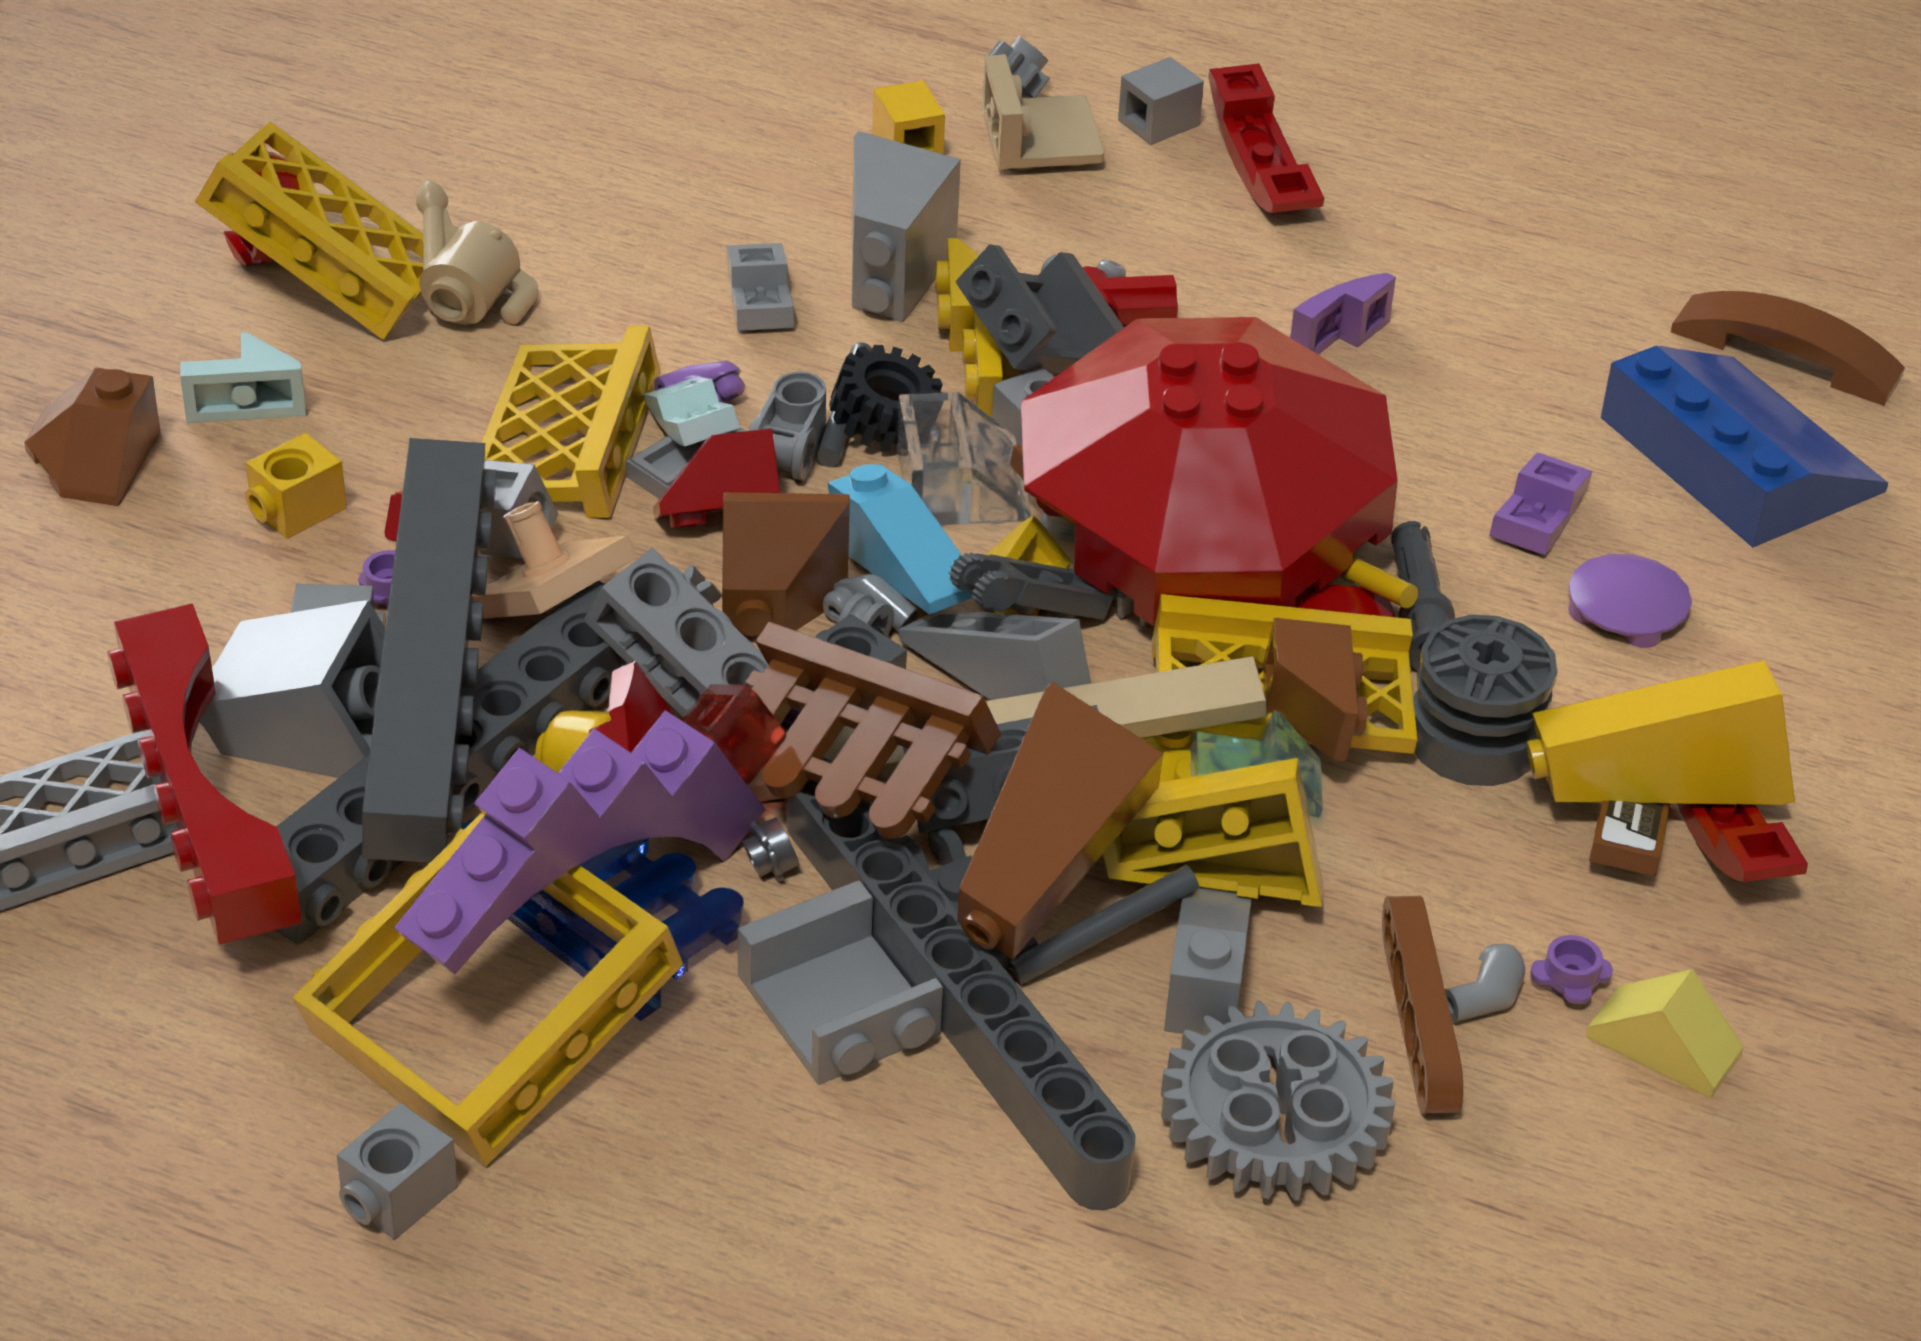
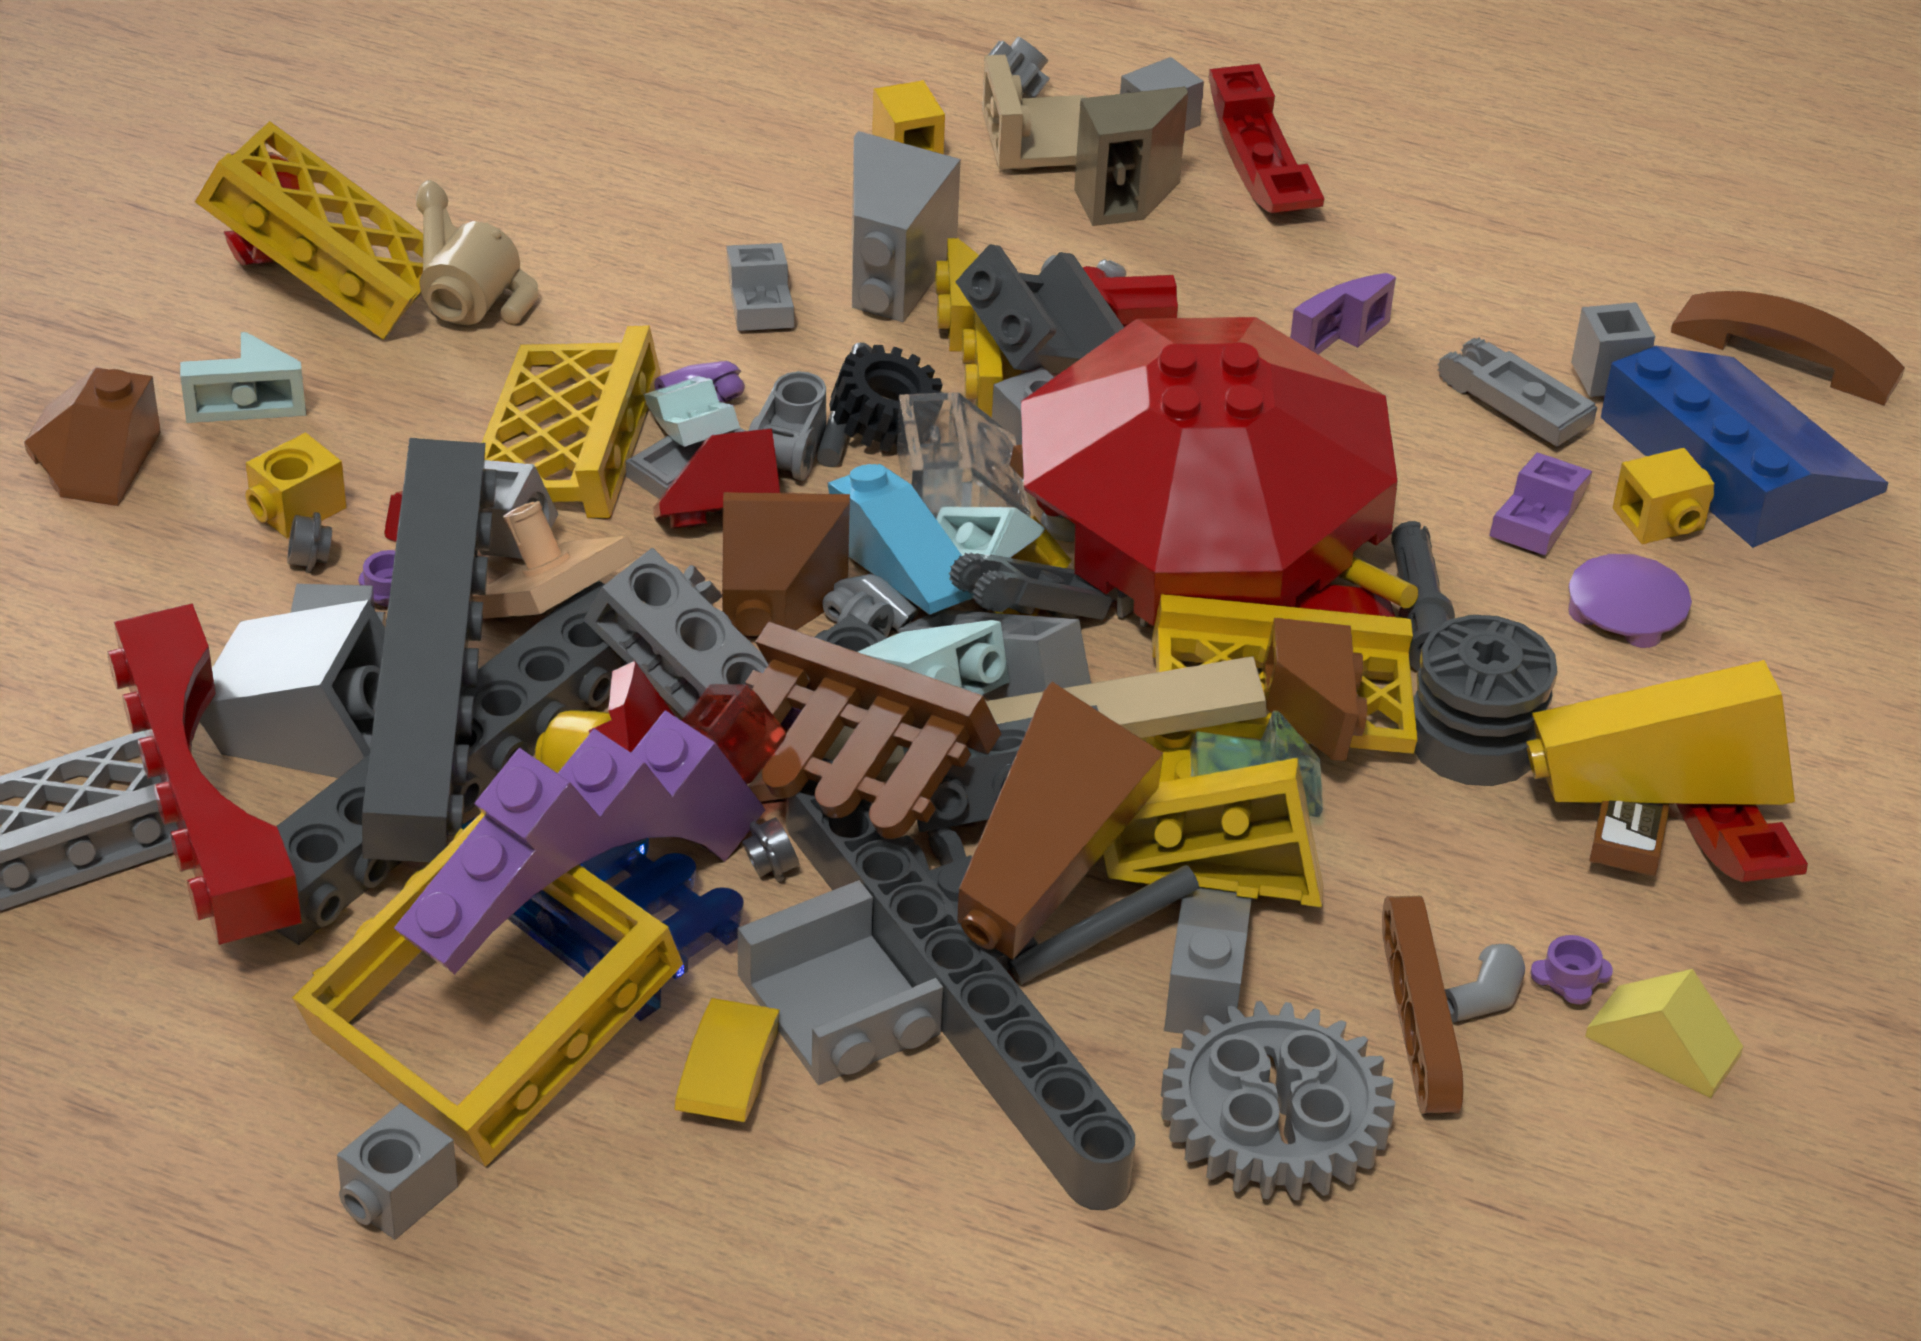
(308, 542): none -> flat silver plate
(727, 1060): none -> yellow slope
(959, 654): none -> light aqua slope
(989, 529): none -> light aqua slope
(1129, 153): none -> dark tan slope
(1518, 390): none -> light grey hinge
(1606, 336): none -> light grey brick
(1663, 495): none -> yellow brick

